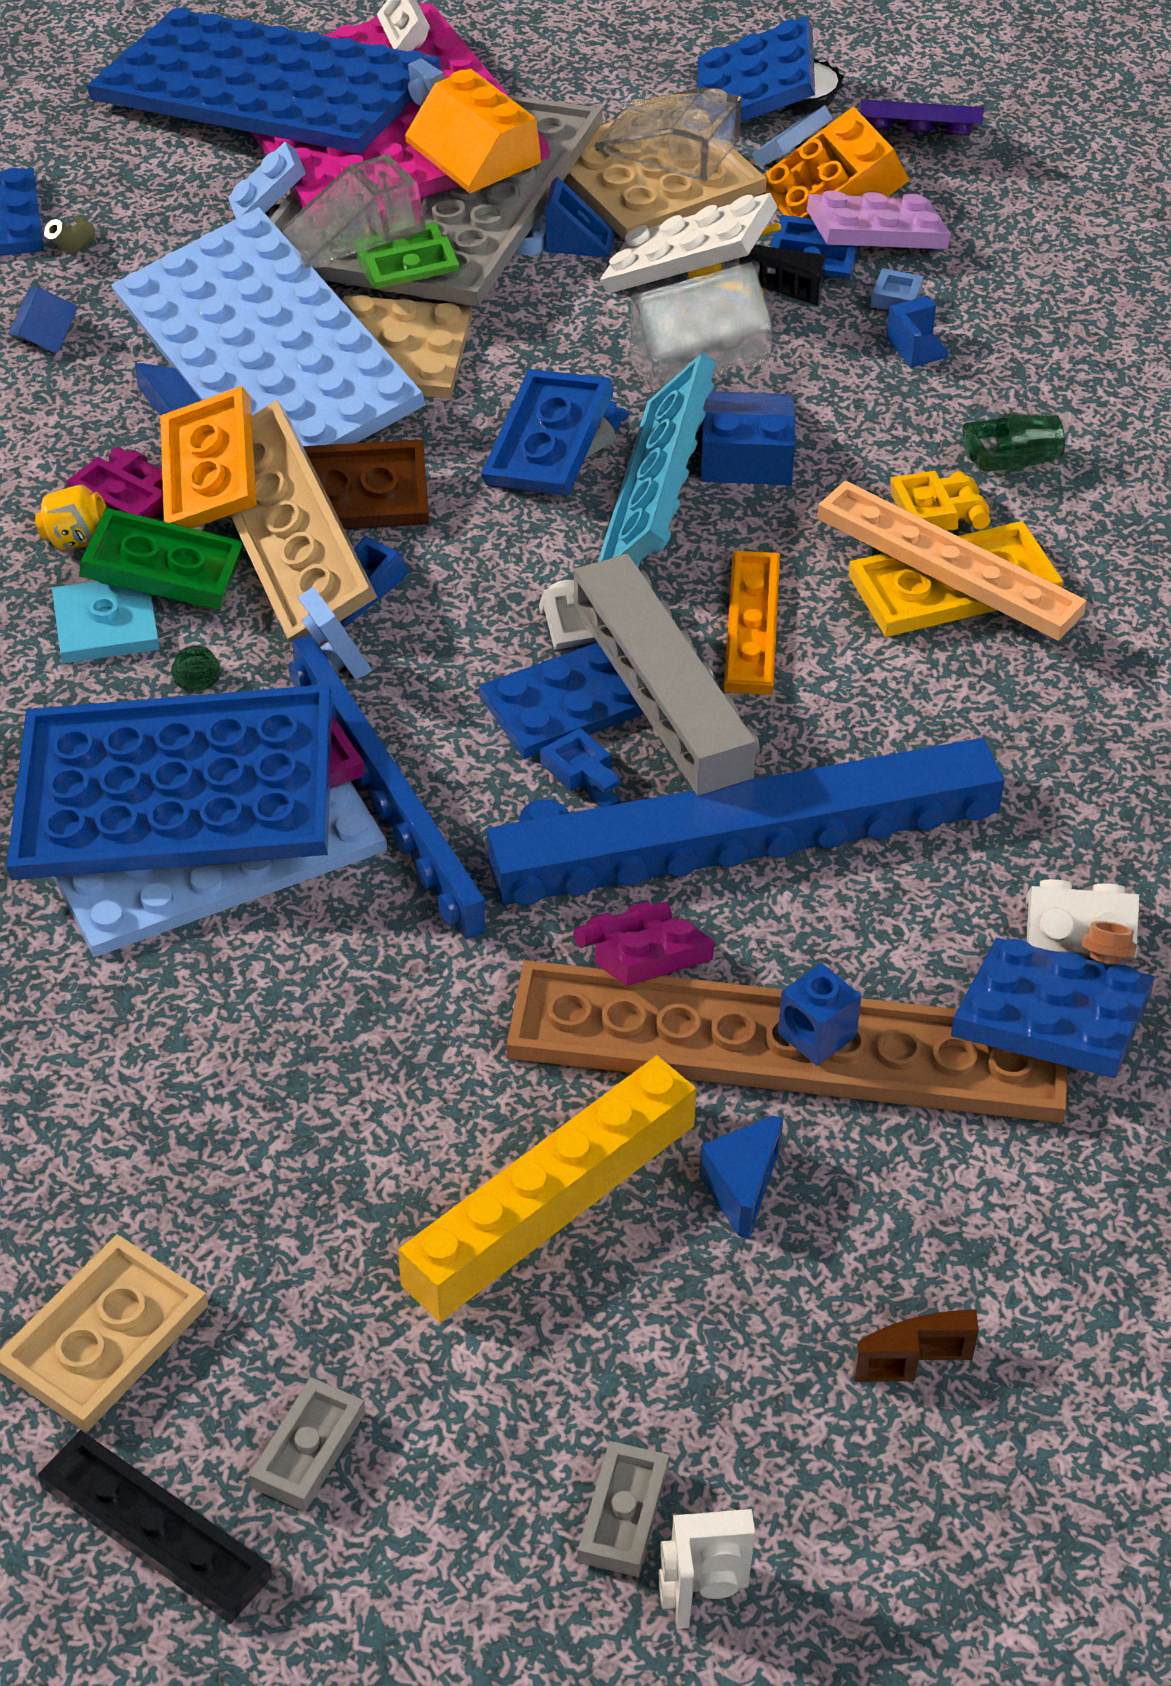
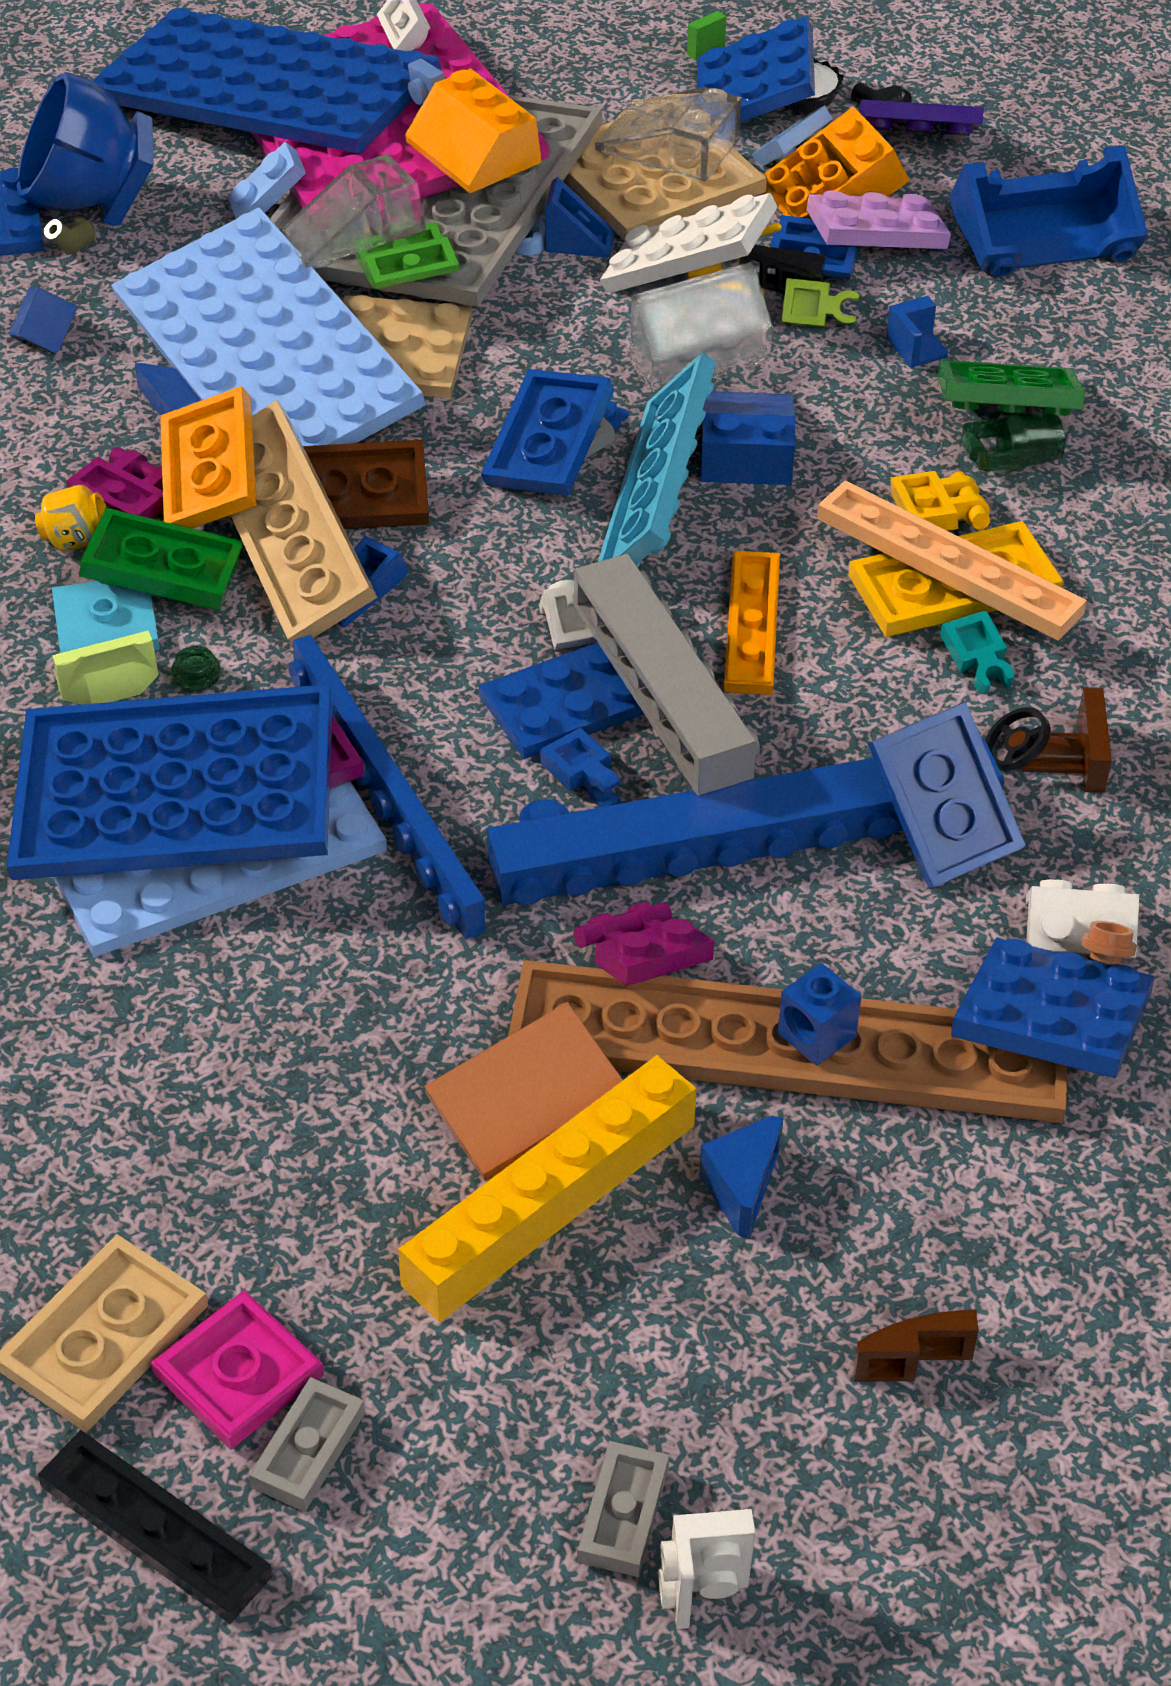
(84, 151): none -> blue plate
(107, 670): none -> yellowish green slope
(237, 1369): none -> dark pink plate
(324, 625): light blue plate -> none
(522, 1089): none -> nougat tile
(706, 34): none -> bright green tile
(810, 303): none -> lime plate
(893, 93): none -> black arm
(895, 287): medium blue plate -> none
(946, 794): none -> plate
(978, 646): none -> teal plate
(1010, 386): none -> green plate
(1050, 215): none -> blue windscreen
(1052, 752): none -> reddish brown piece

